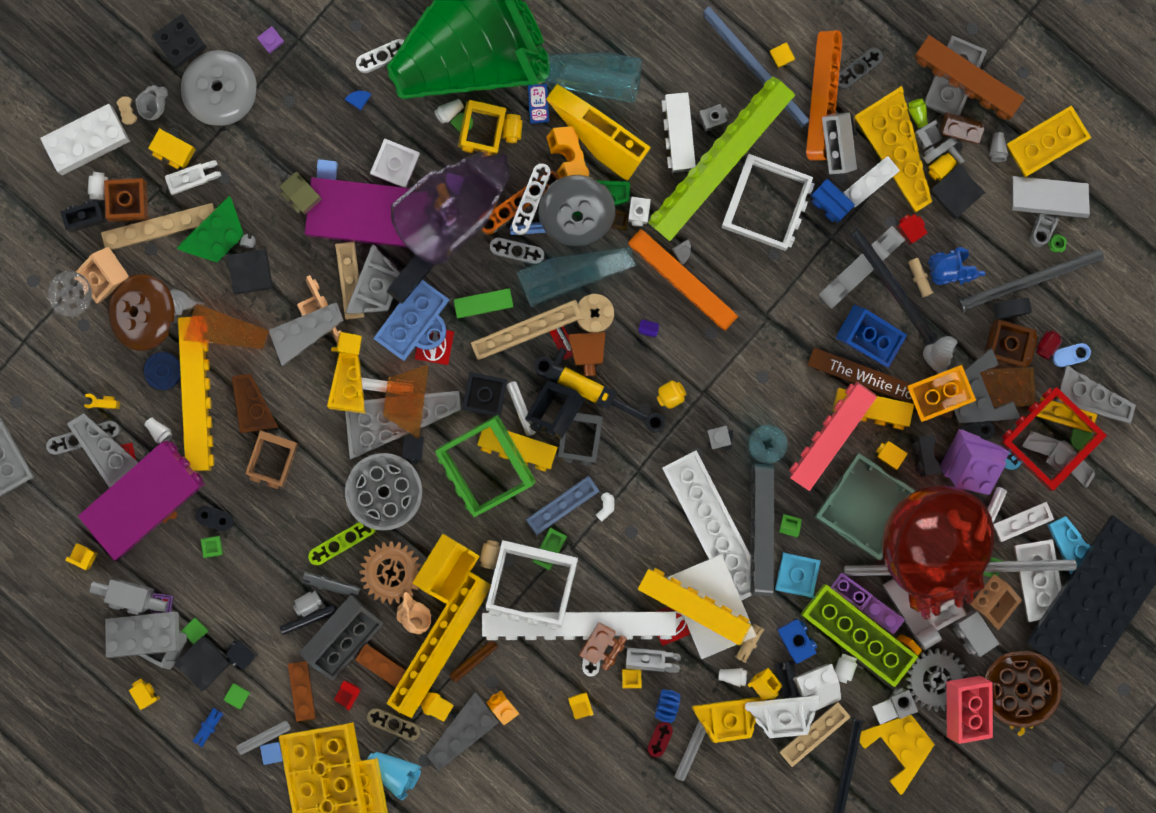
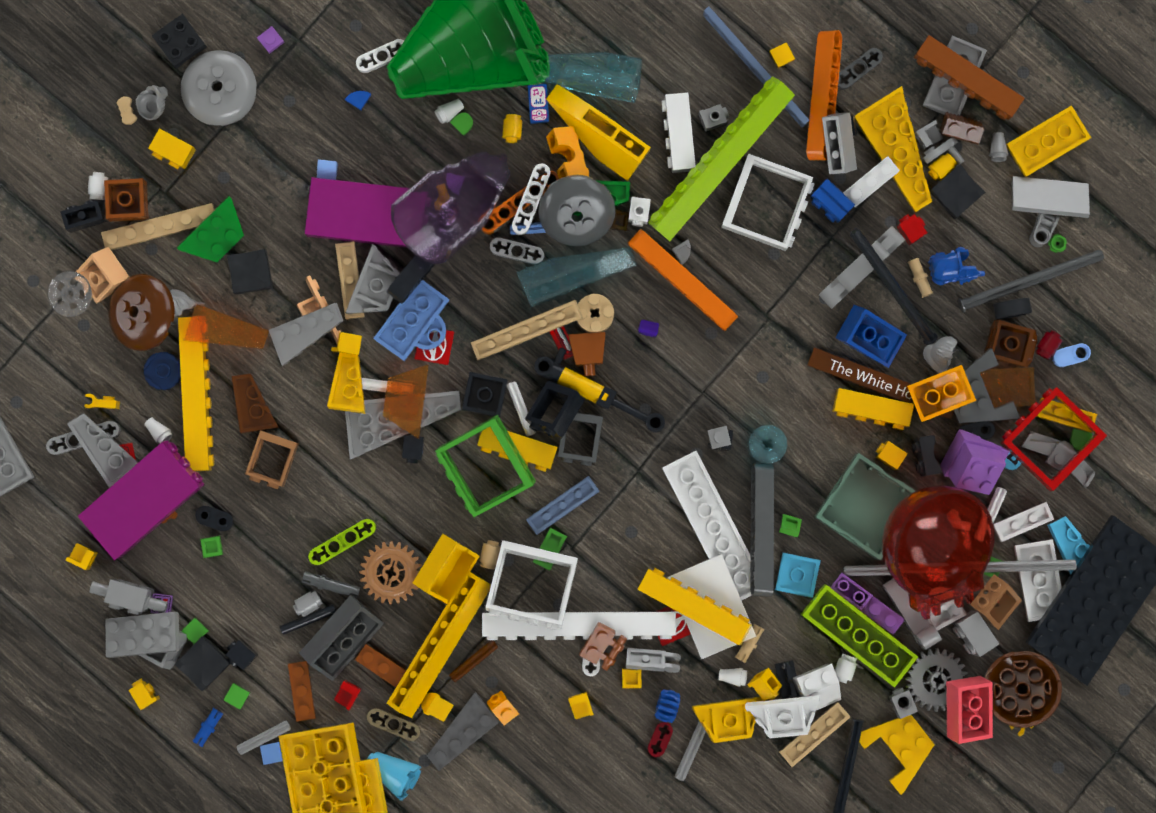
(85, 139): white brick -> none
(191, 177): white hinge -> none
(248, 243): light grey hinge -> none
(300, 192): olive brick -> none
(364, 486): light grey brick -> none
(395, 163): white plate -> none
(413, 615): light nougat hair -> none
(483, 303): bright green tile -> none
(487, 109): yellow window -> none
(608, 506): white arm -> none
(671, 394): yellow head -> none
(788, 632): blue brick -> none
(832, 436): coral brick -> none
(884, 711): white tile -> none
(909, 643): light orange tile -> none
(919, 112): lime cone -> none
(1095, 397): light grey wing -> none

